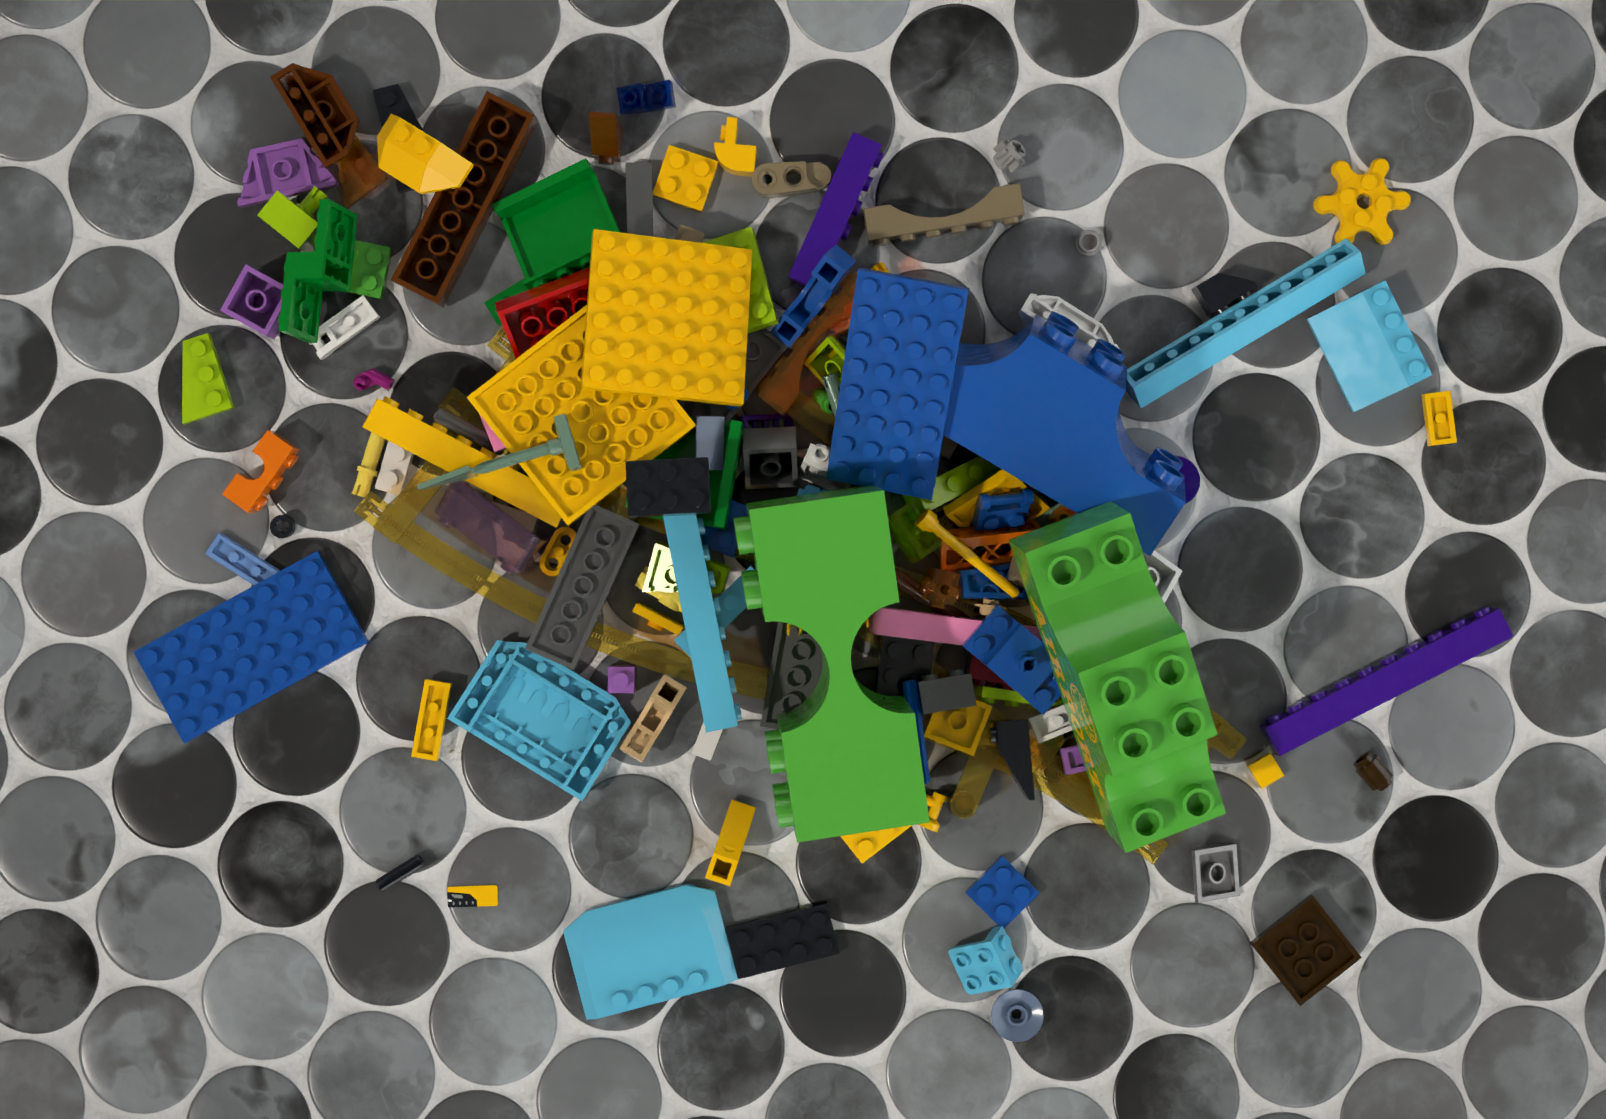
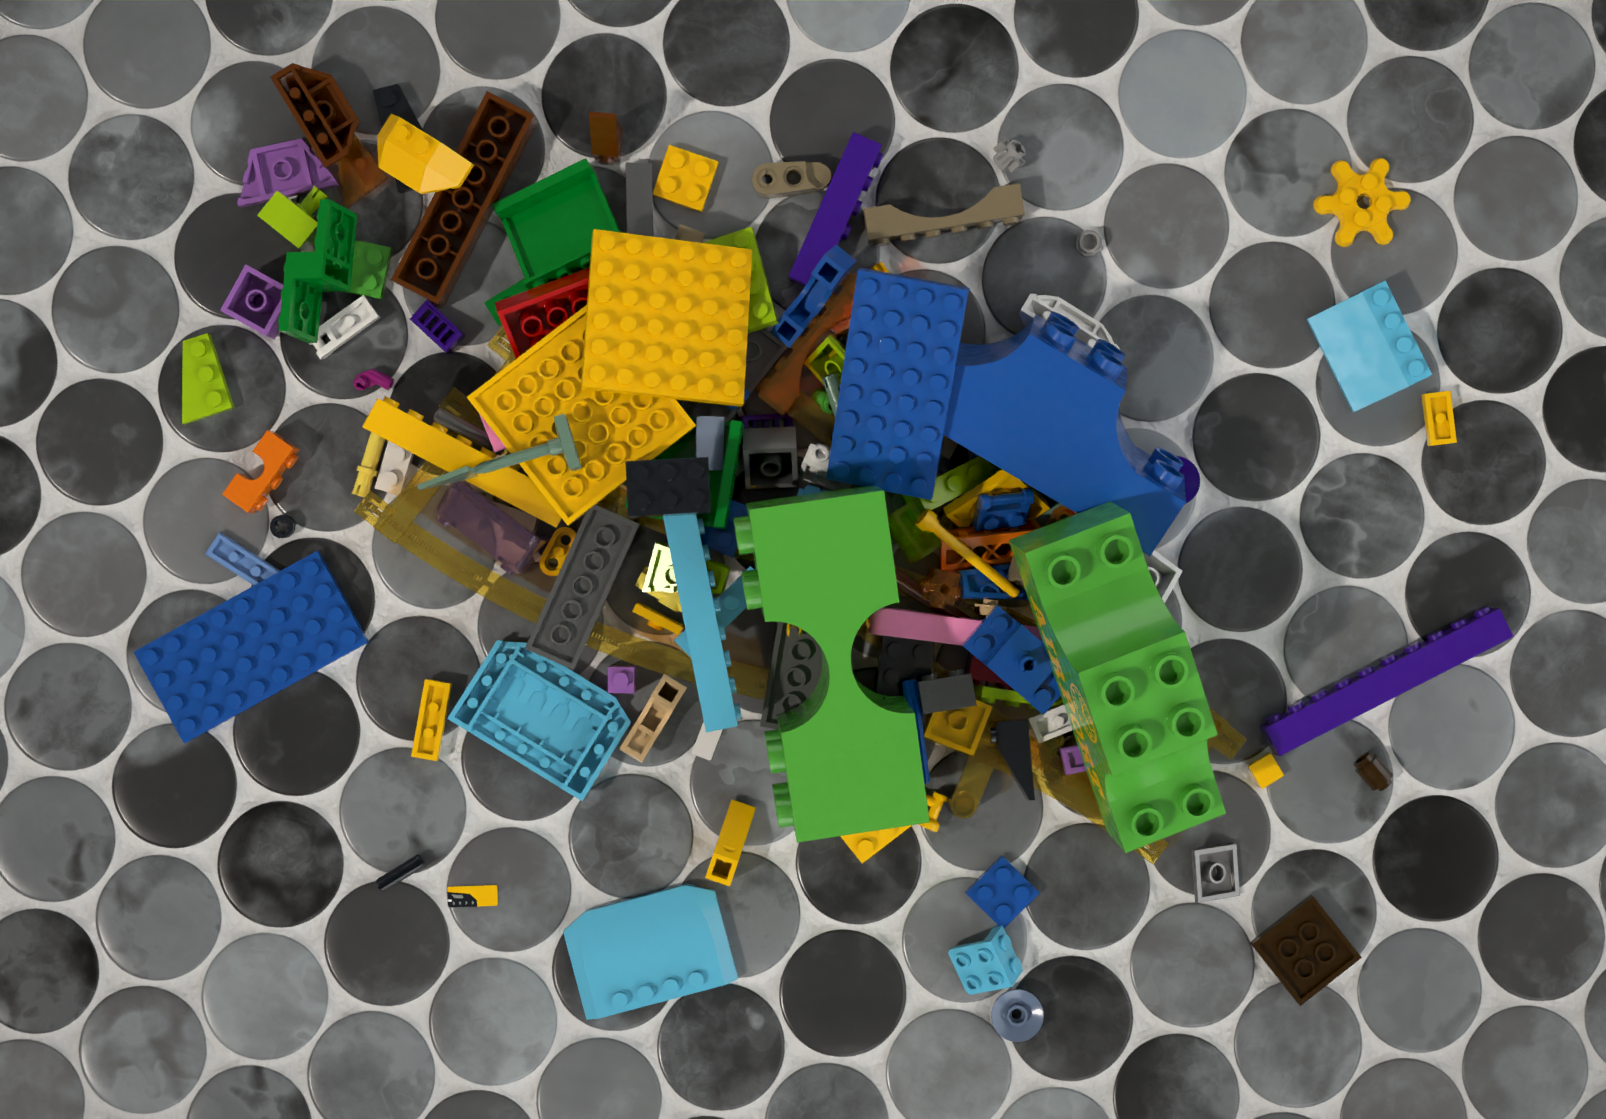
(453, 340): none -> dark purple slope
(646, 98): clear blue slope -> none
(733, 157): yellow brick -> none
(782, 940): black plate -> none
(1221, 290): black slope -> none
(1244, 322): medium azure brick -> none

